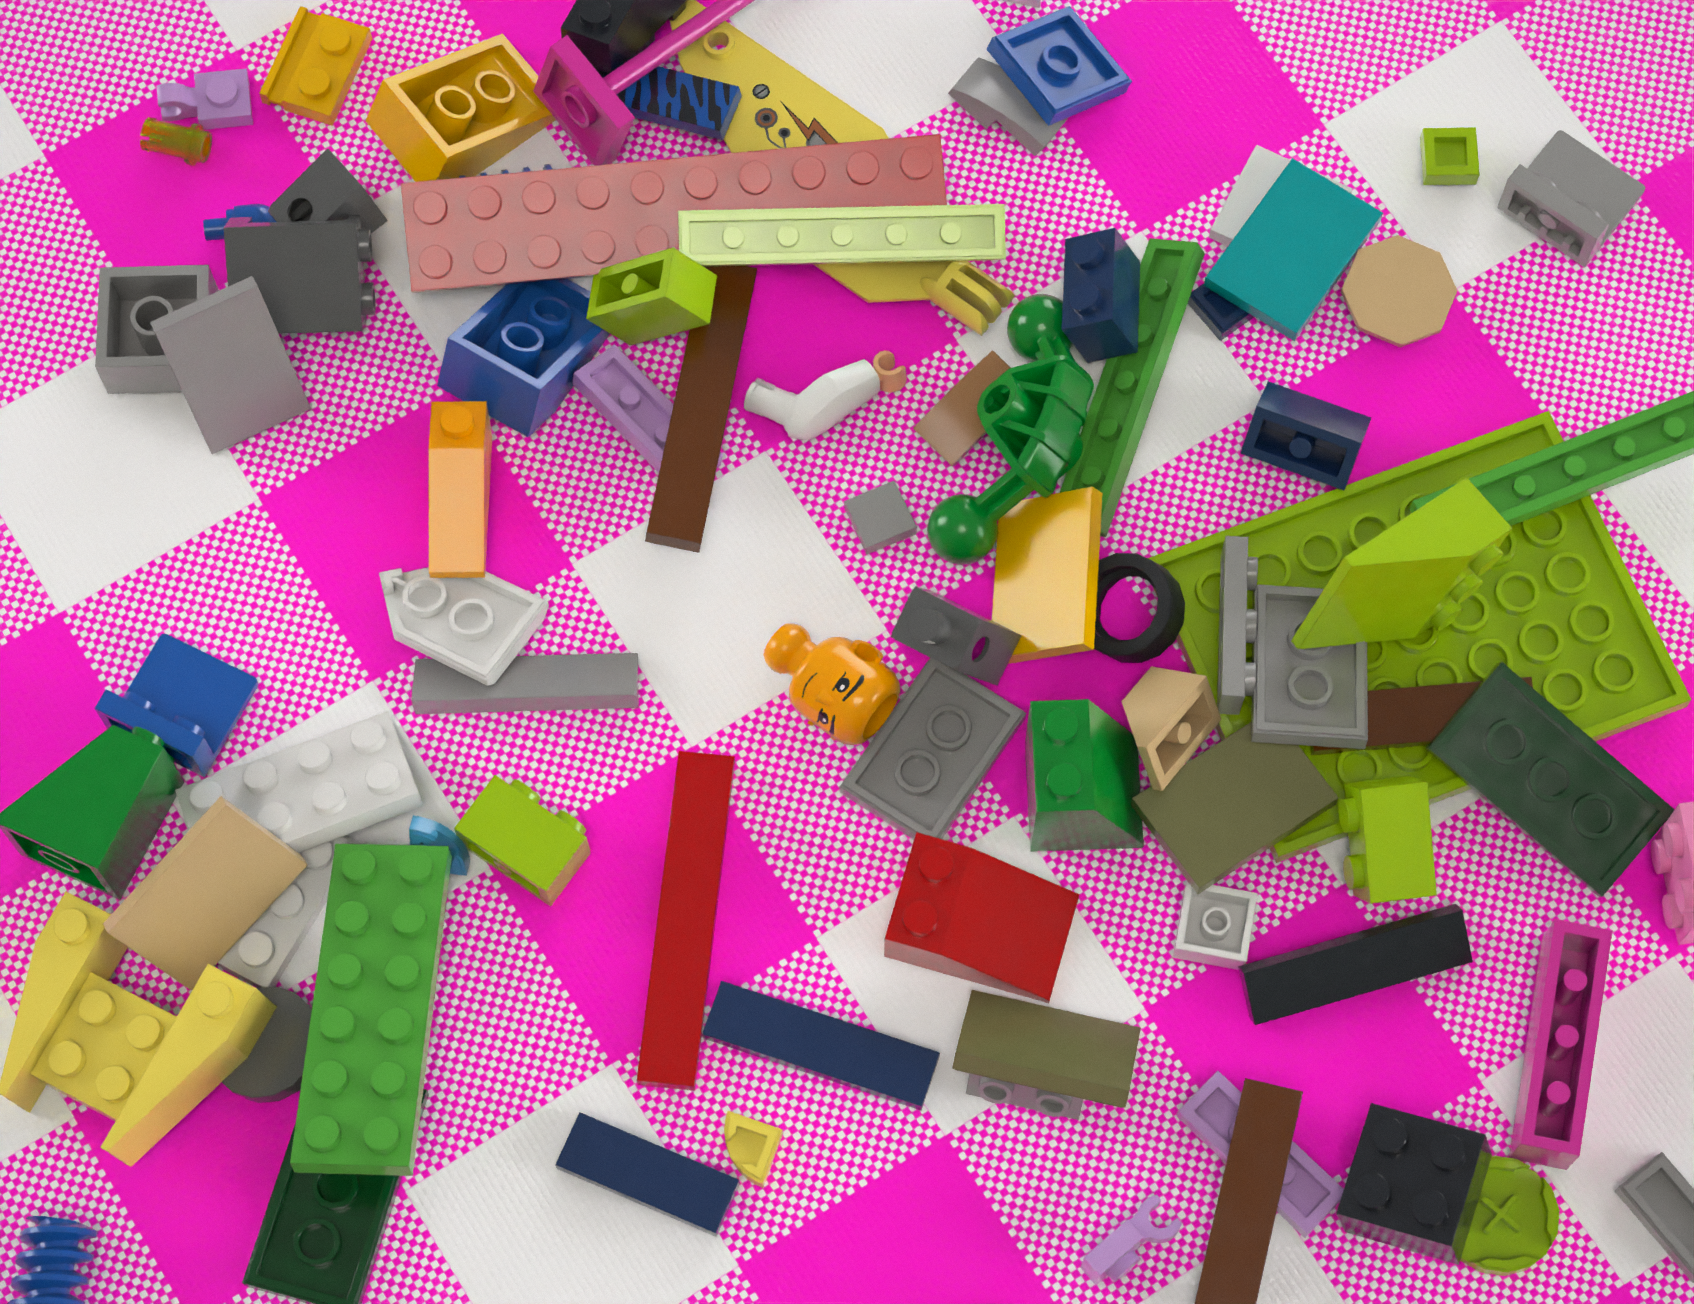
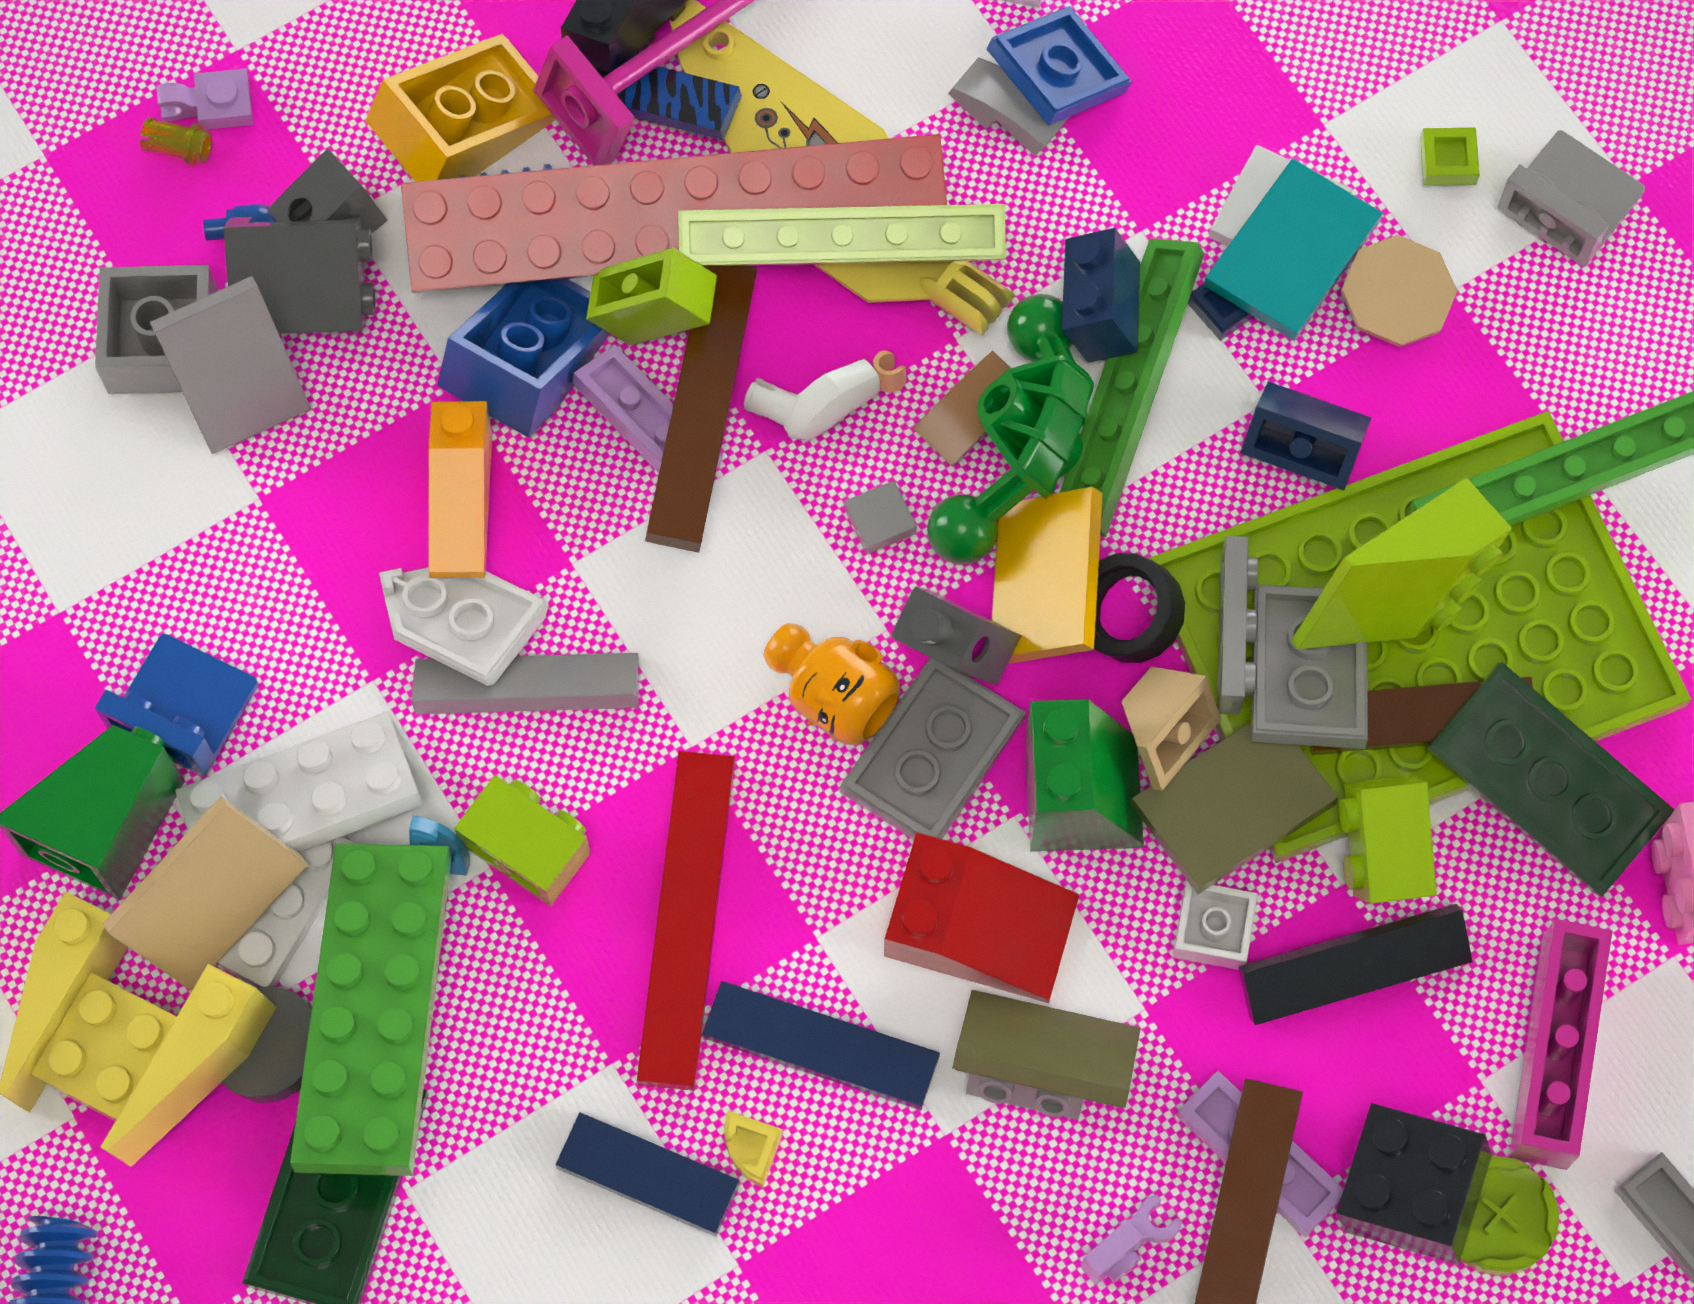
(316, 65): yellow plate -> none

